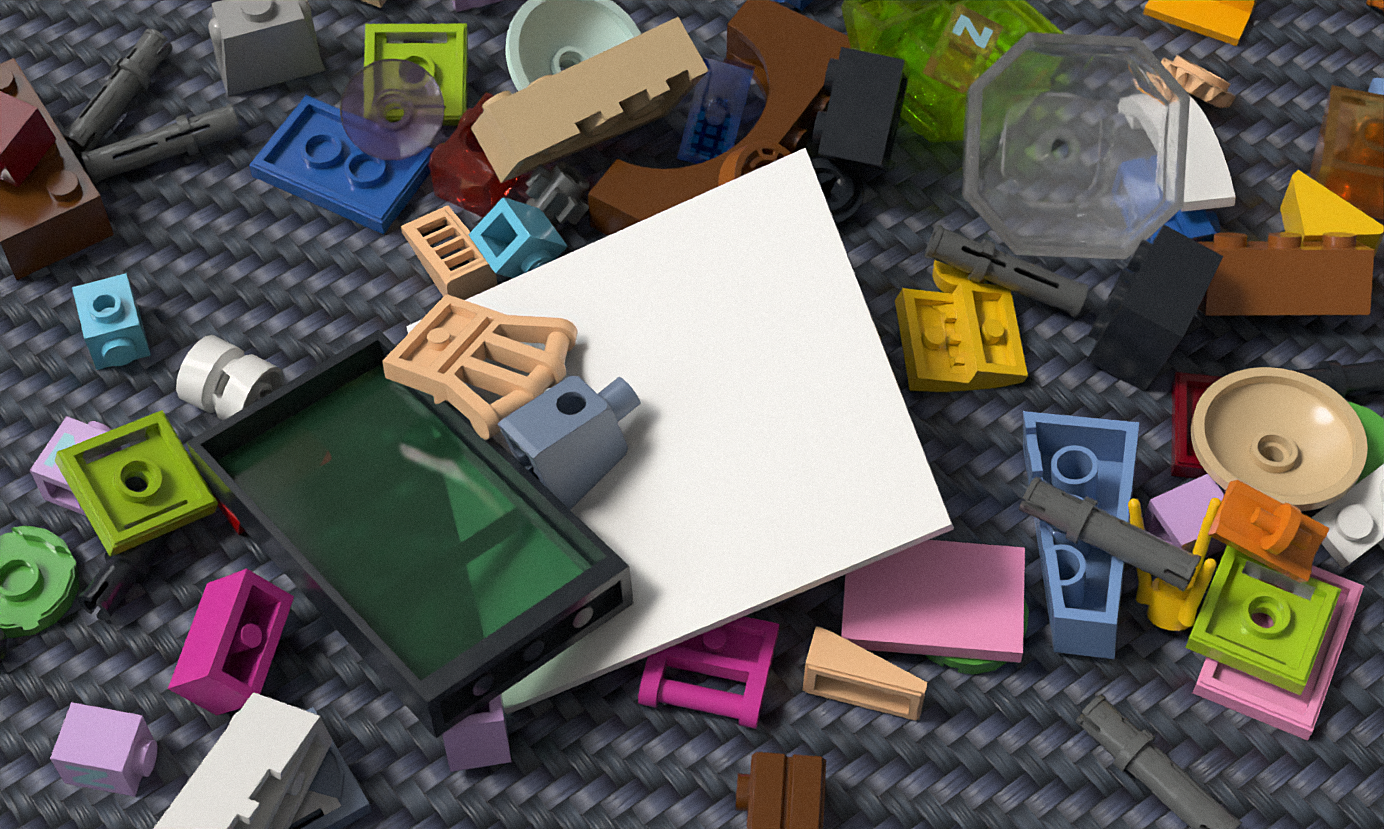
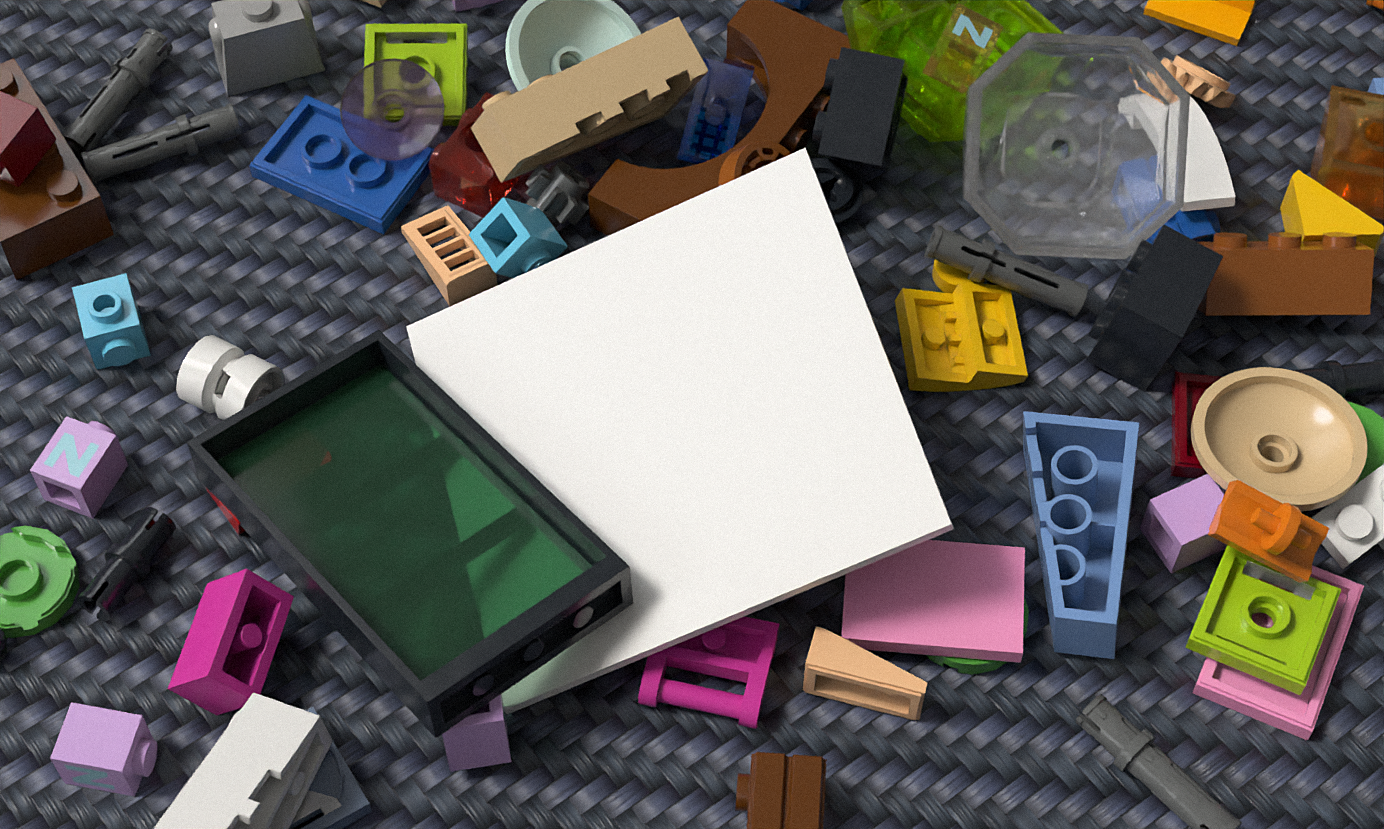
(155, 457): lime piece -> none
(452, 348): light nougat plate -> none
(571, 435): sand blue torso -> none
(1109, 533): dark grey pin -> none
(1167, 604): yellow plant -> none

